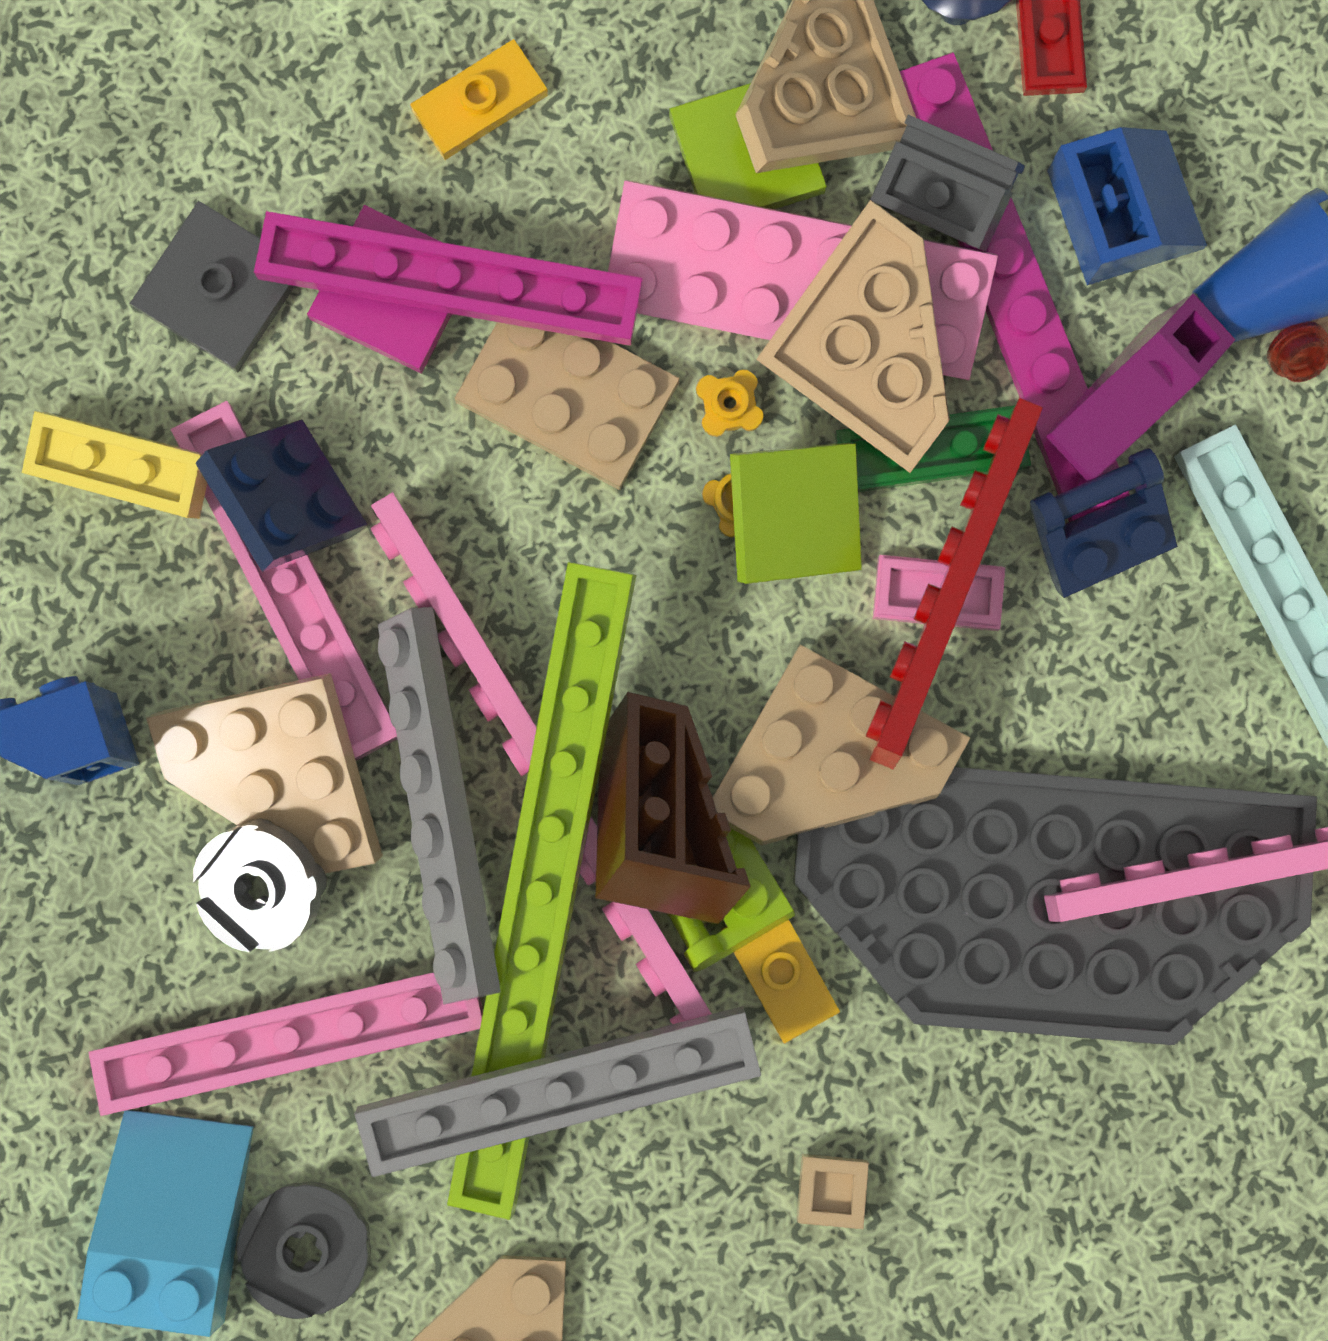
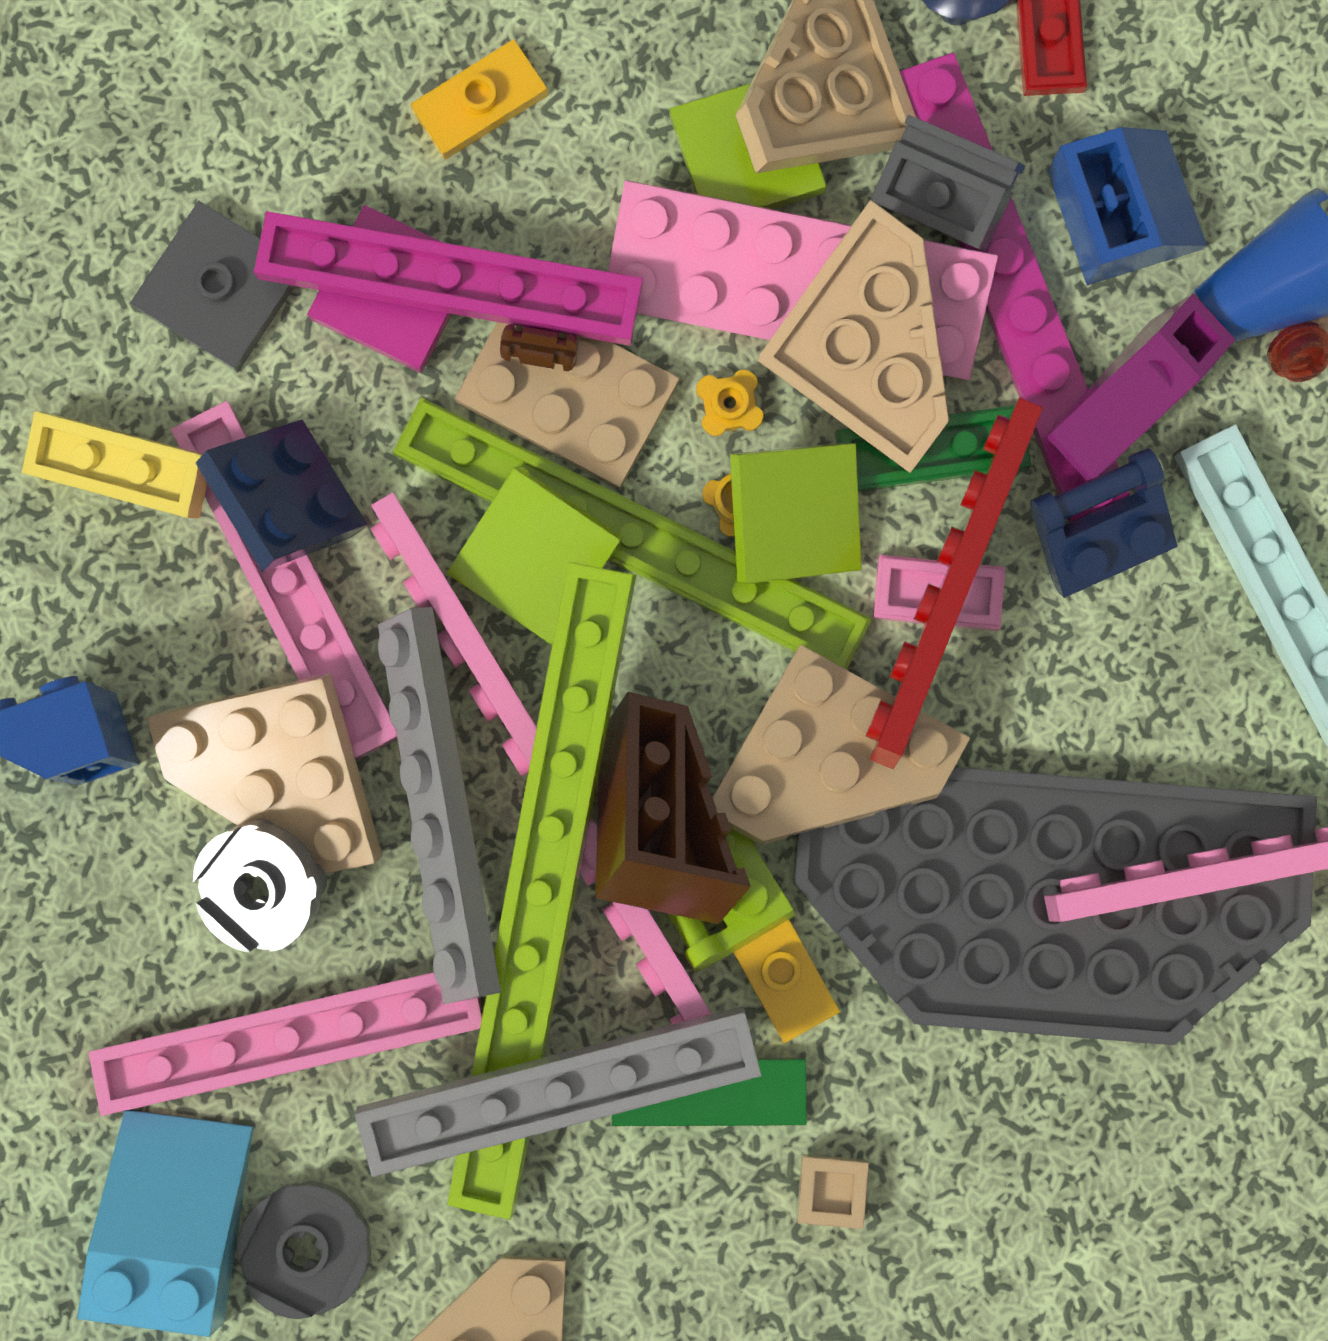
(524, 548): none -> lime tile
(539, 347): none -> reddish brown piece
(651, 542): none -> lime tile
(767, 1100): none -> green tile

